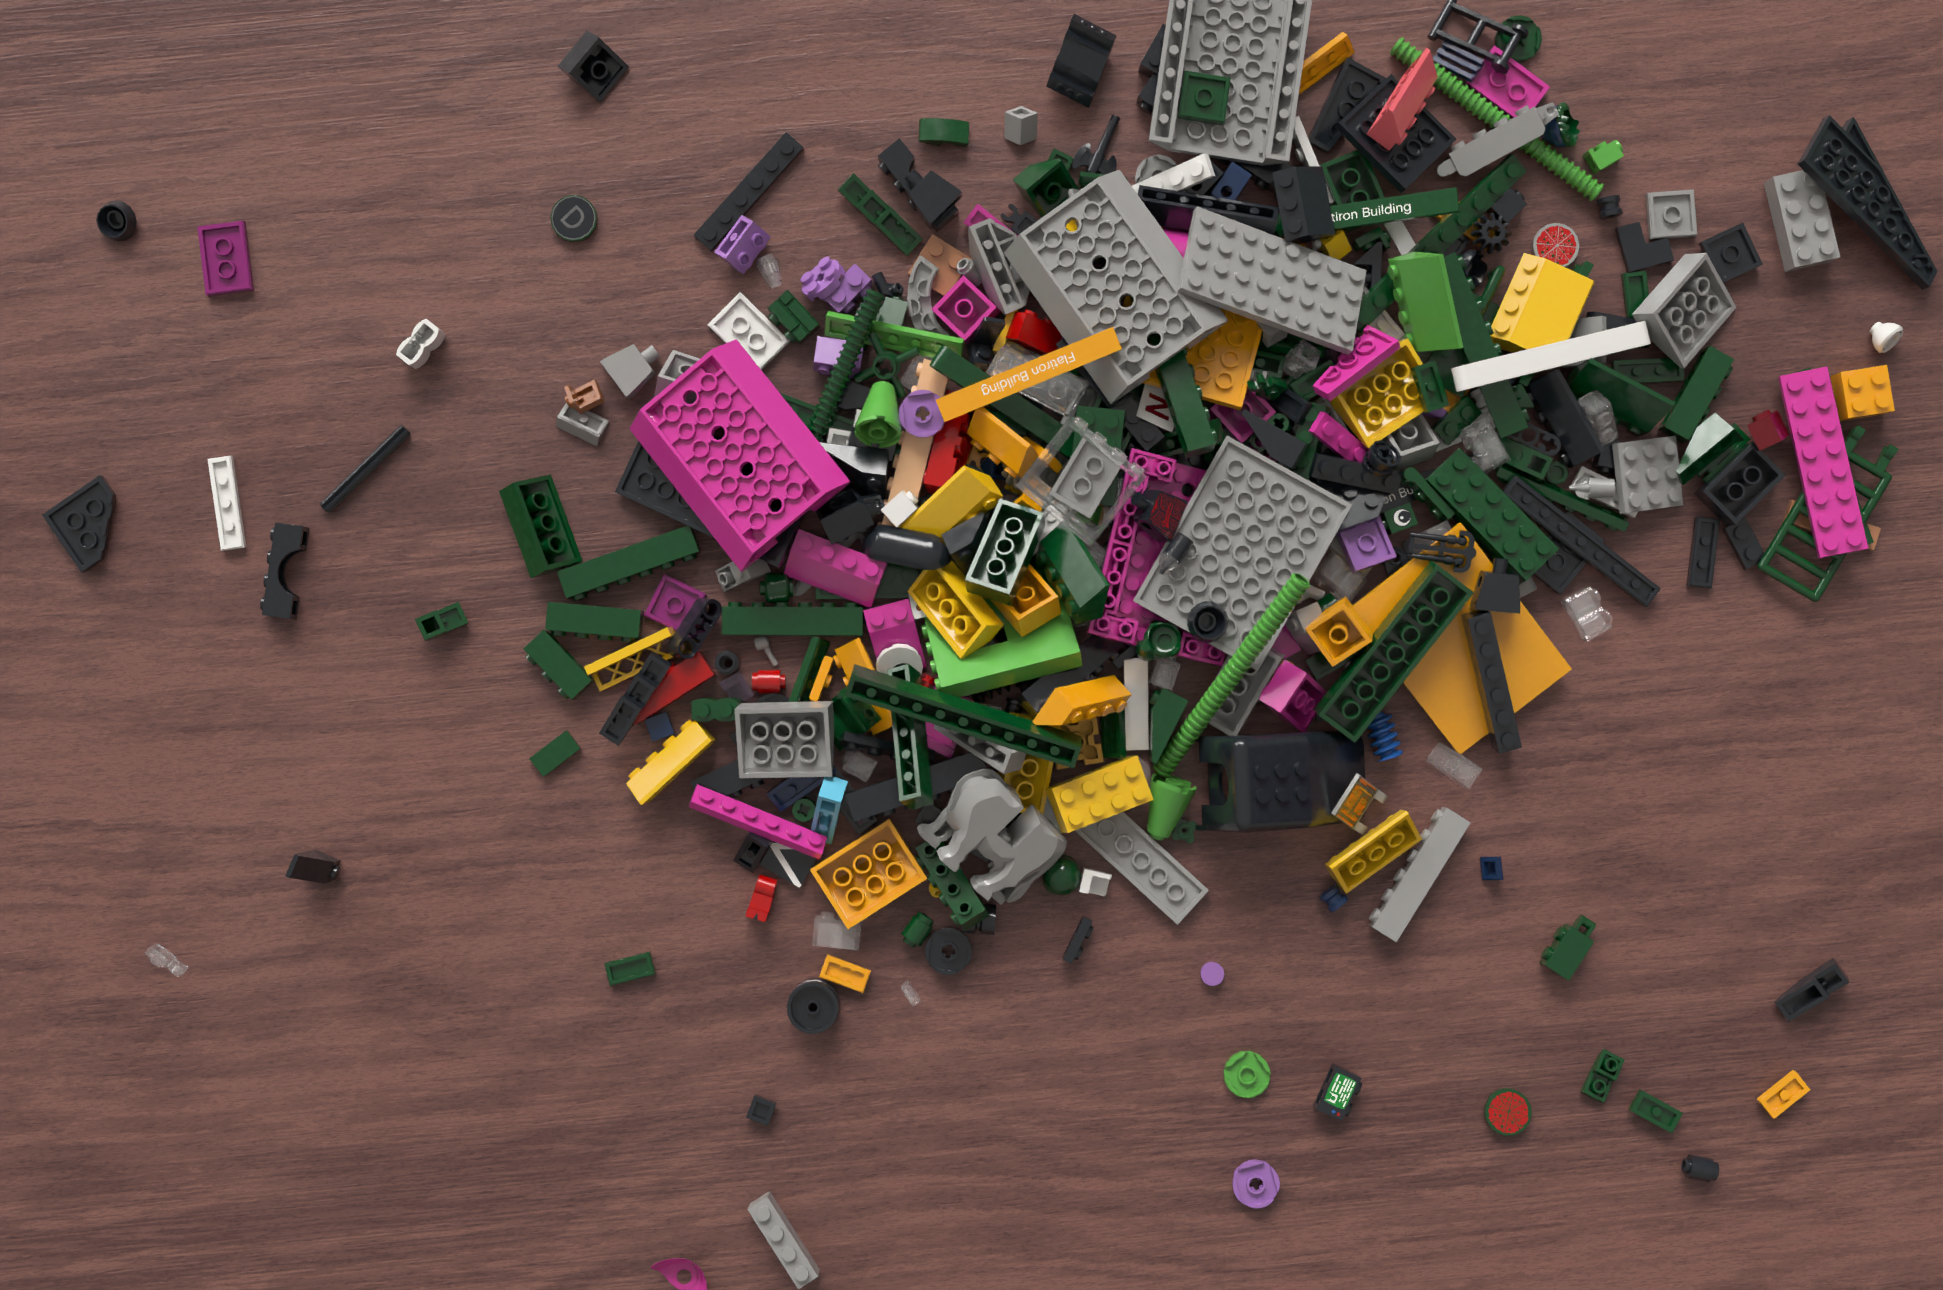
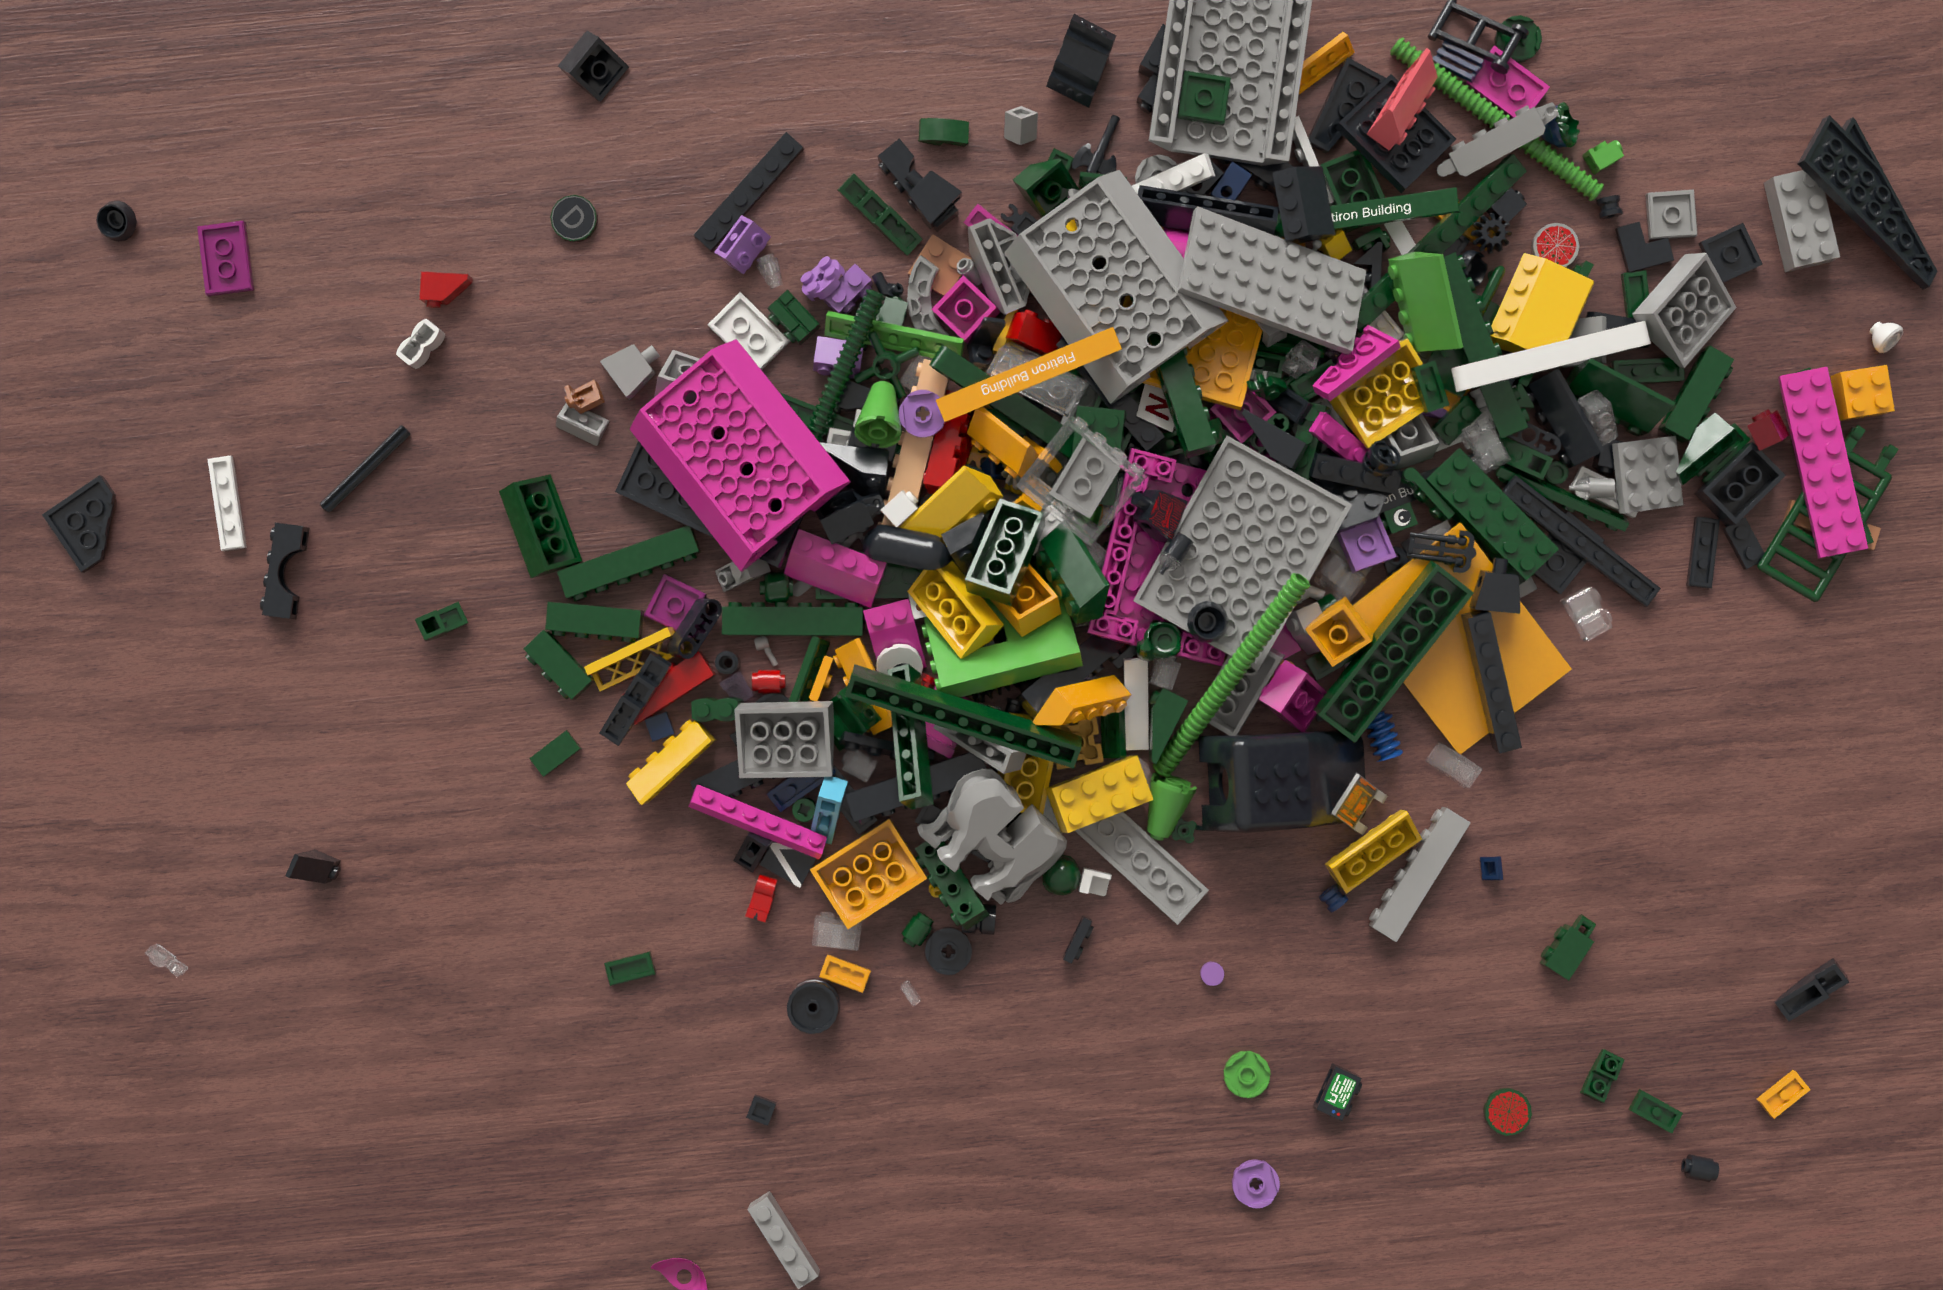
(442, 287): none -> red slope

